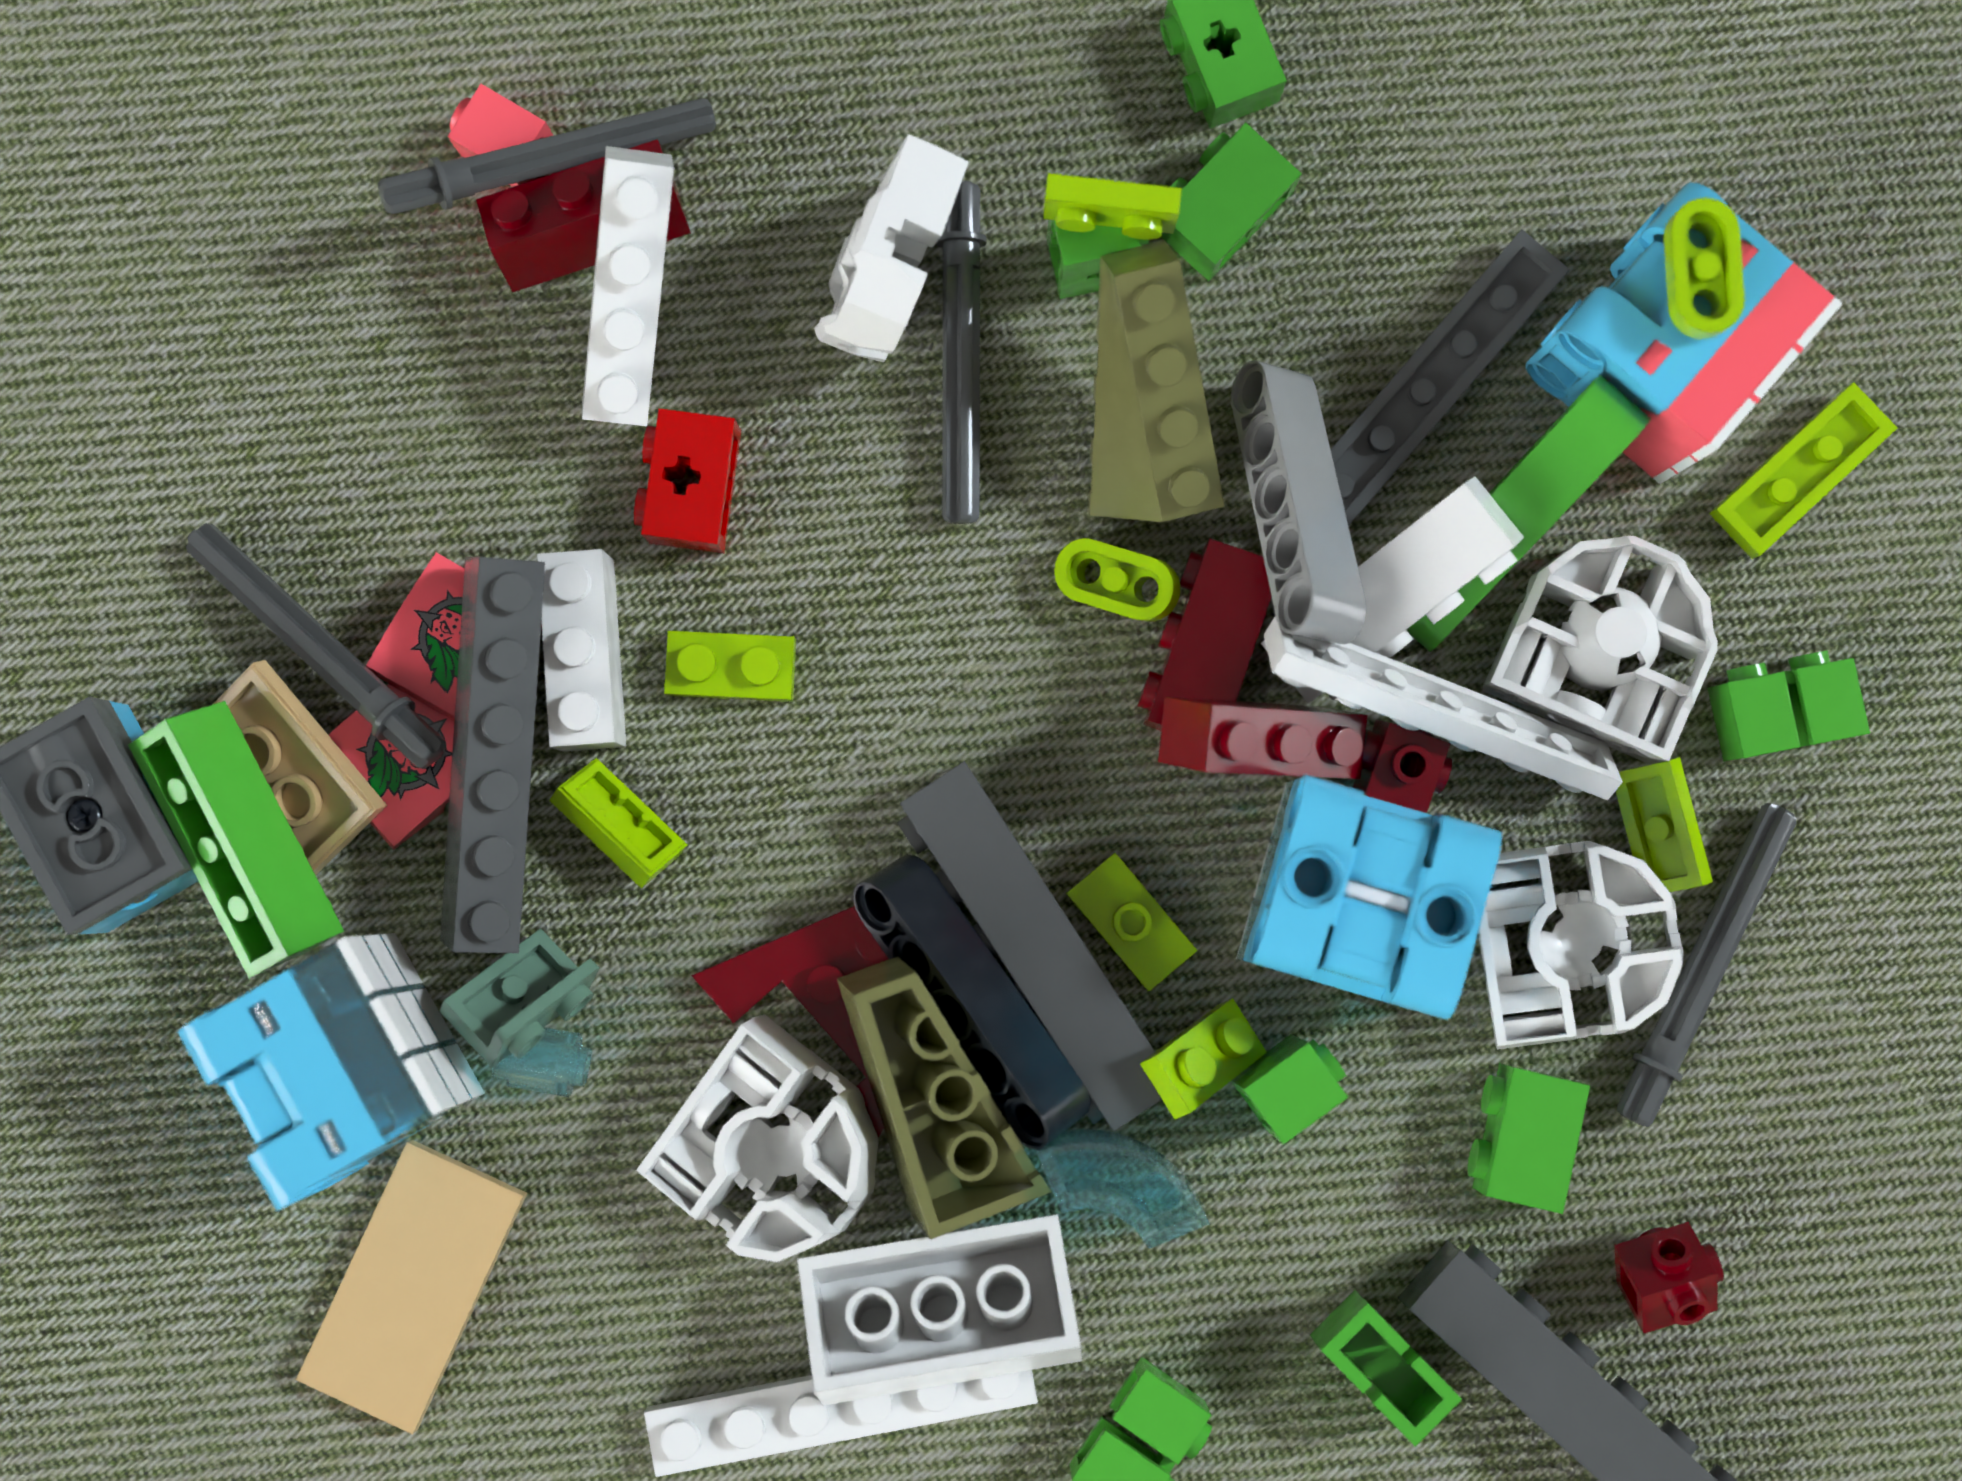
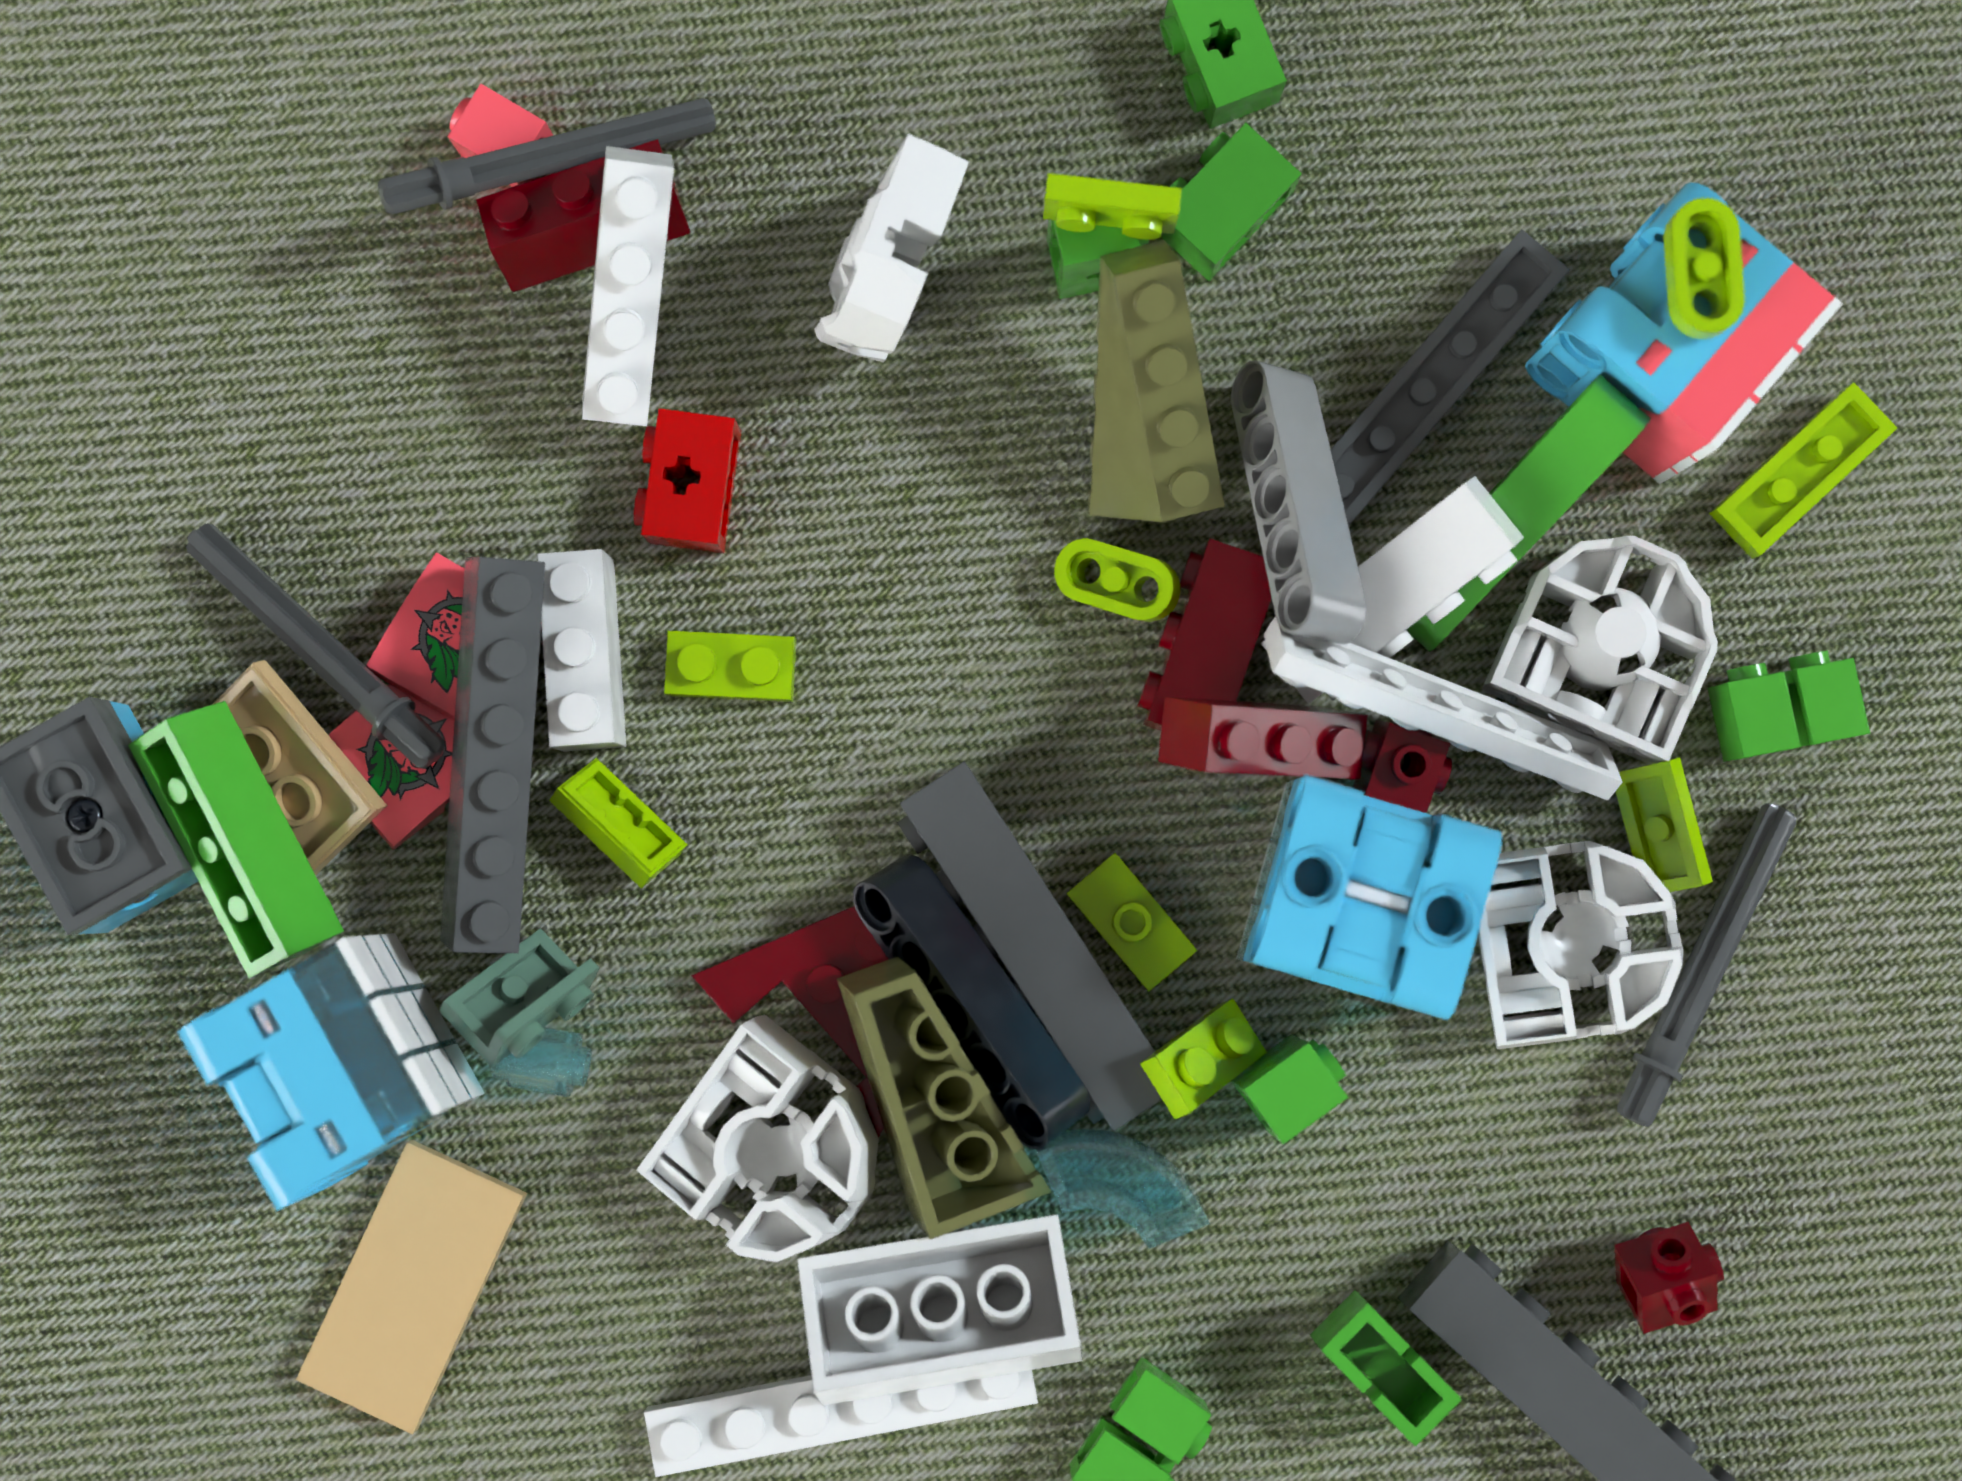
(961, 358): dark grey axle -> none
(1528, 1137): bright green brick -> none

